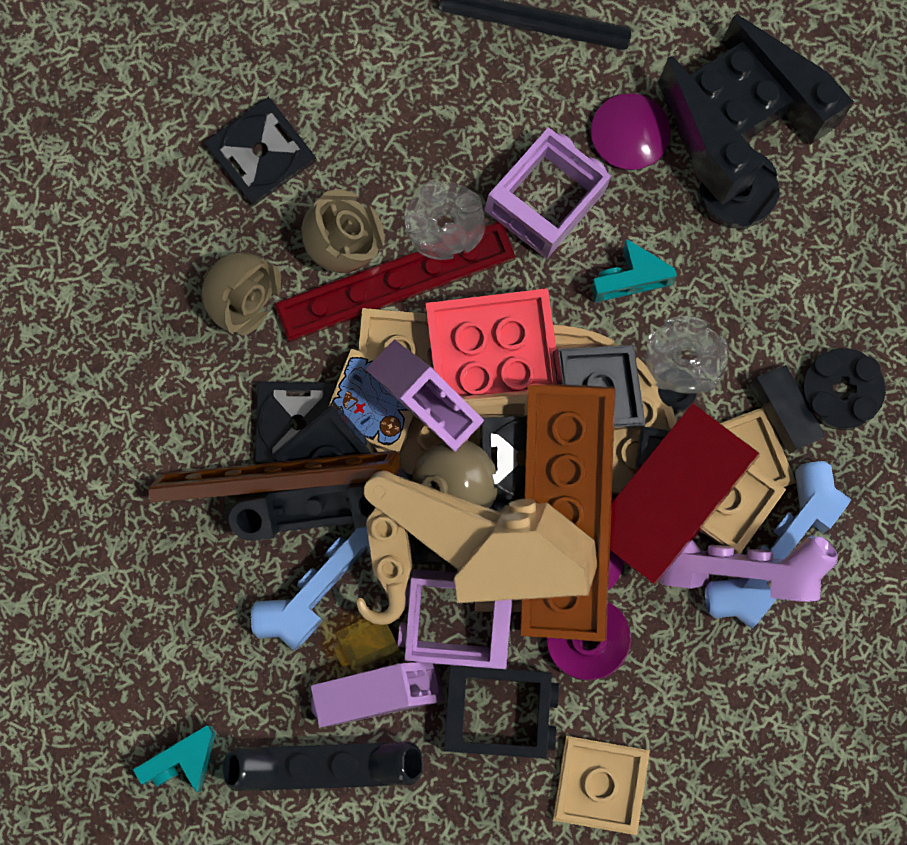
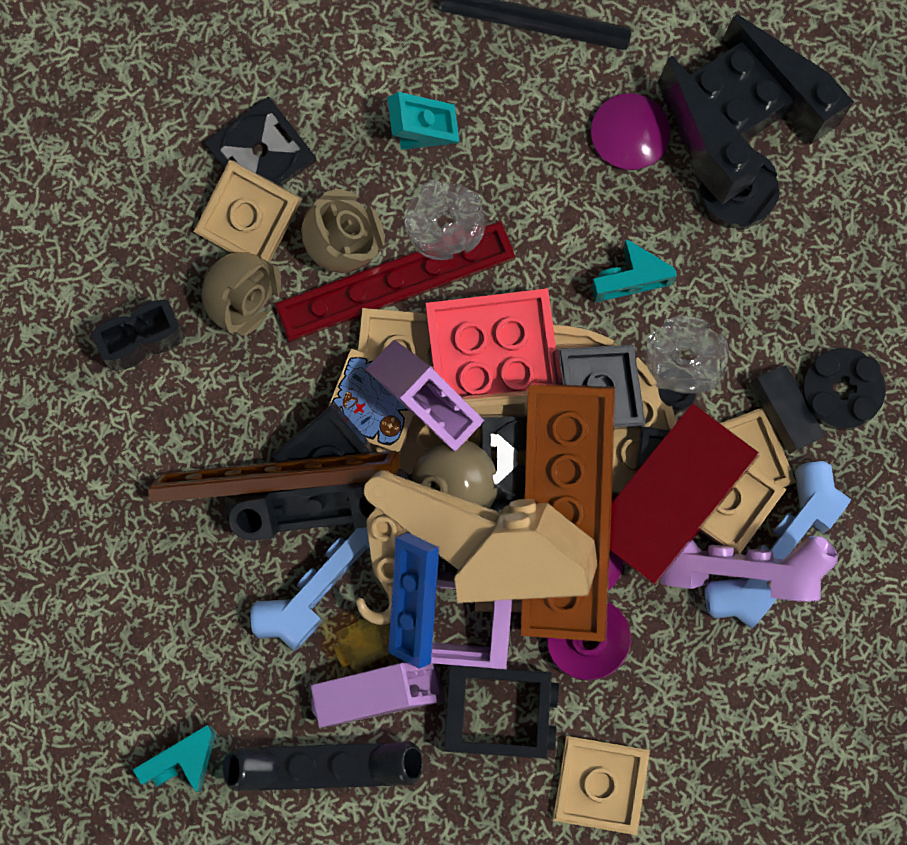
(130, 339): none -> black brick
(247, 213): none -> tan tile
(277, 410): black piece -> none
(413, 600): none -> blue plate
(422, 121): none -> teal slope
(525, 221): lavender window -> none

